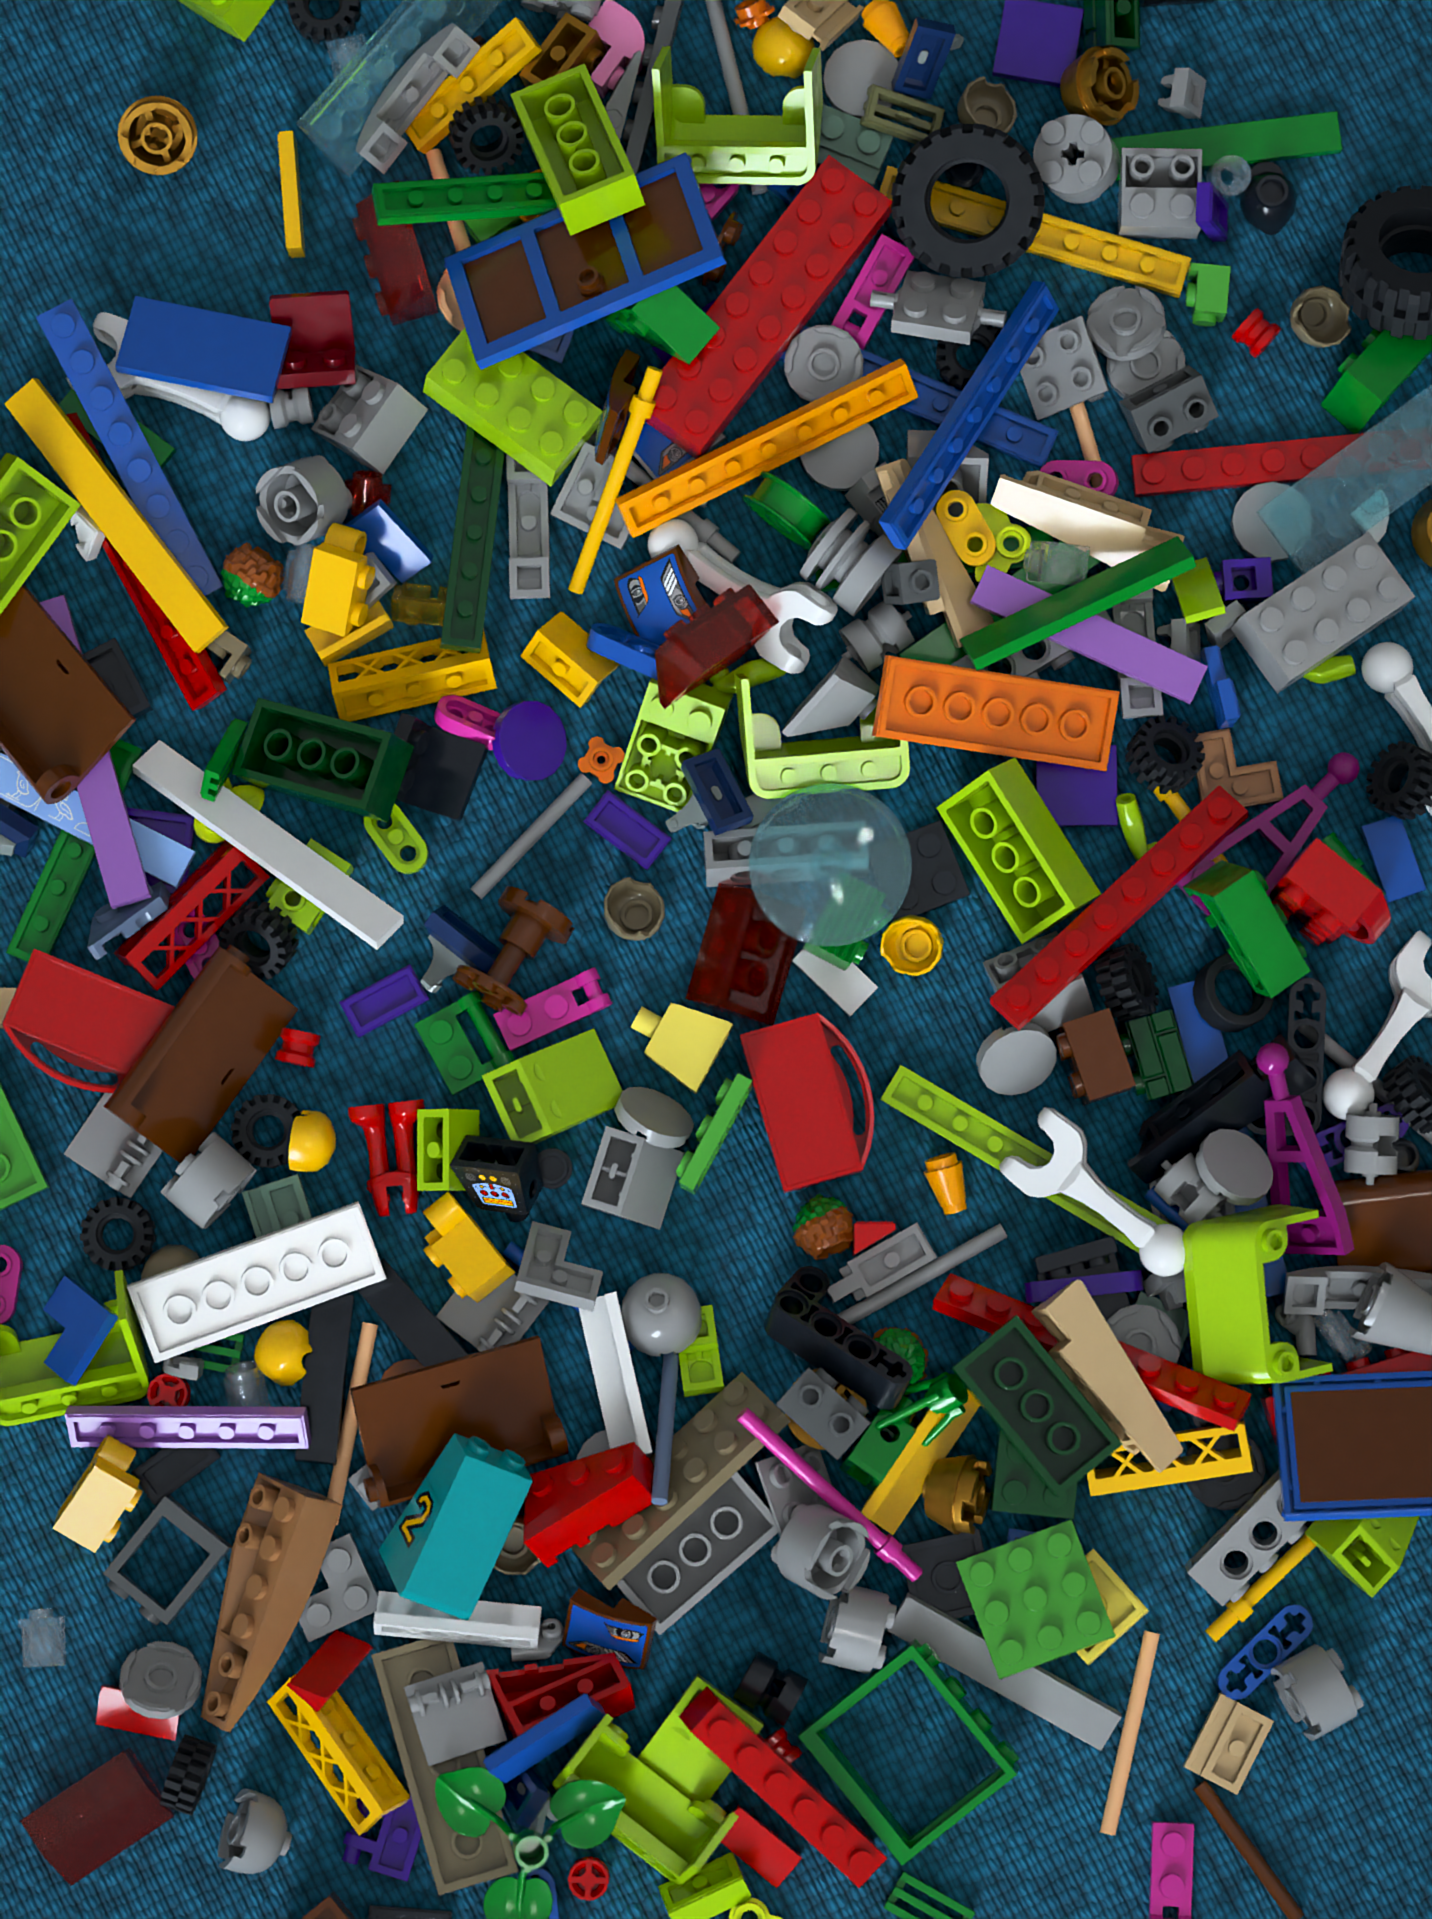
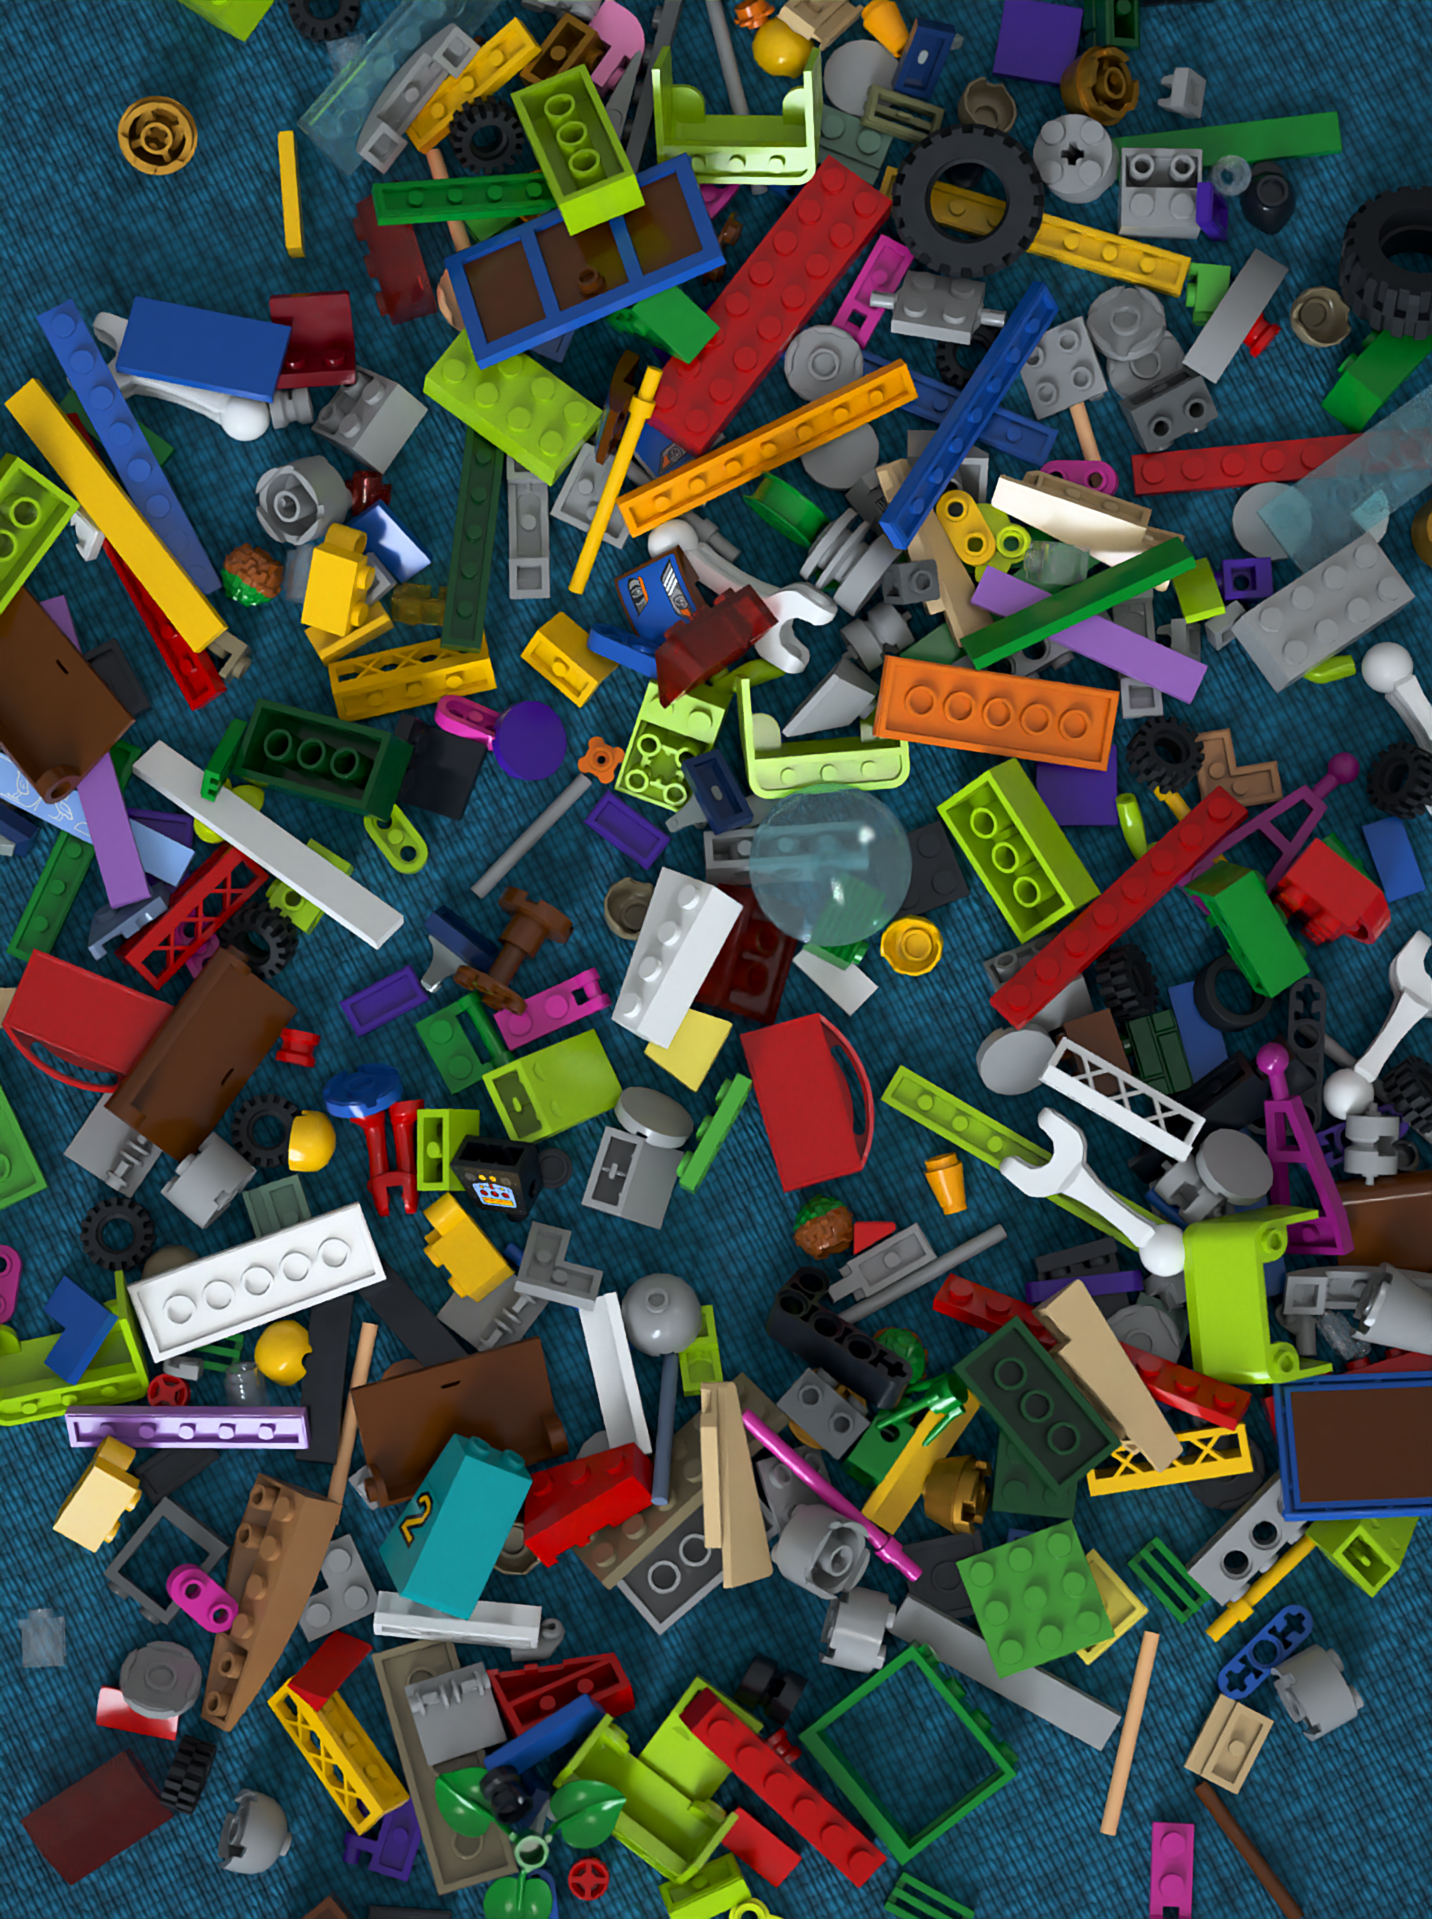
(204, 1599): none -> dark pink plate
(362, 1092): none -> blue tile
(502, 1788): none -> black wheel
(600, 1629): slope -> none
(673, 955): none -> white wedge
(729, 1488): none -> tan wedge
(1116, 1113): none -> white fence
(1193, 1605): none -> green tile
(1220, 689): blue tile -> none
(1235, 316): none -> light grey slope

